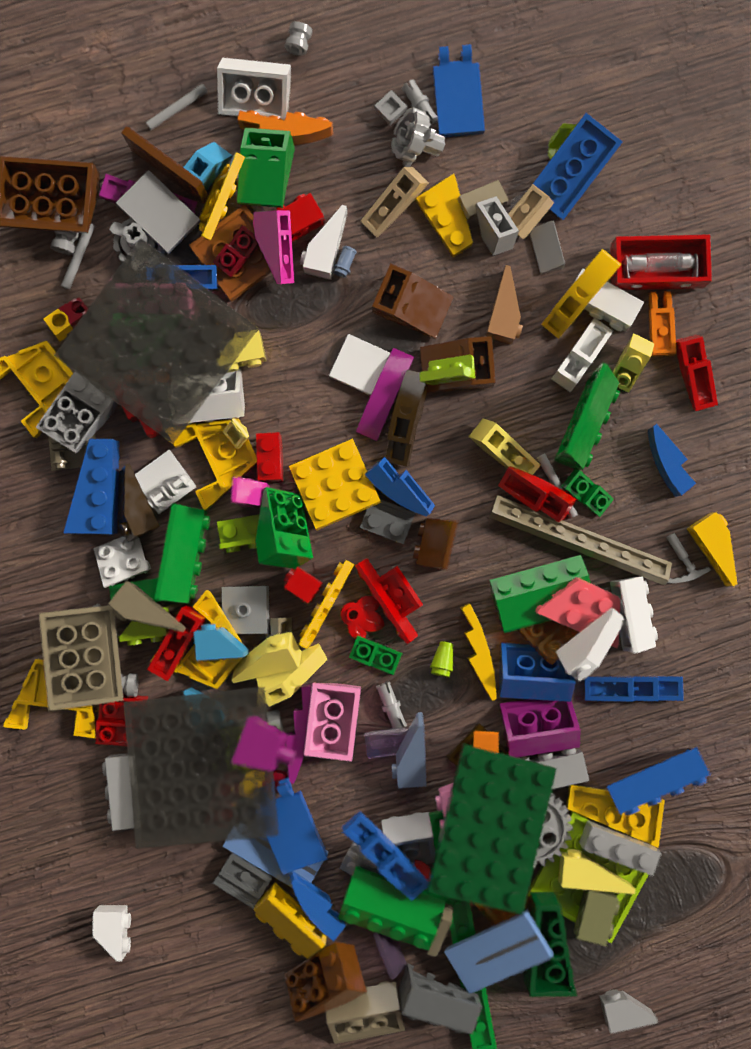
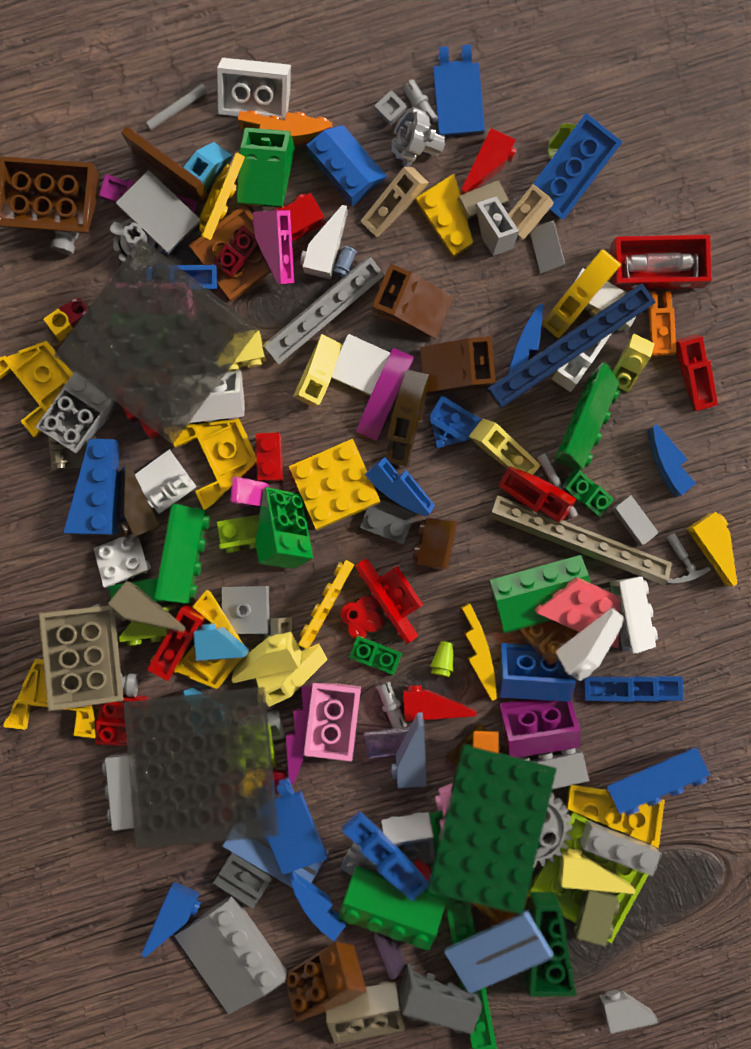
(77, 257): light grey bar -> none
(110, 929): white slope -> none
(175, 912): none -> blue slope
(232, 955): none -> light grey slope
(236, 433): light yellow slope -> none
(262, 746): magenta torso -> none
(289, 921): yellow slope -> none
(297, 41): light grey wheel -> none
(302, 584): red brick -> none
(318, 372): none -> light yellow slope
(323, 310): none -> light grey plate
(345, 163): none -> blue slope
(432, 705): none -> red slope
(442, 930): dark tan tile -> none
(449, 370): lime bracket -> none
(452, 422): none -> blue slope
(490, 160): none -> red slope
(505, 315): medium nougat slope -> none
(528, 341): none -> blue slope
(571, 346): none -> dark blue tile
(635, 521): none -> light grey slope

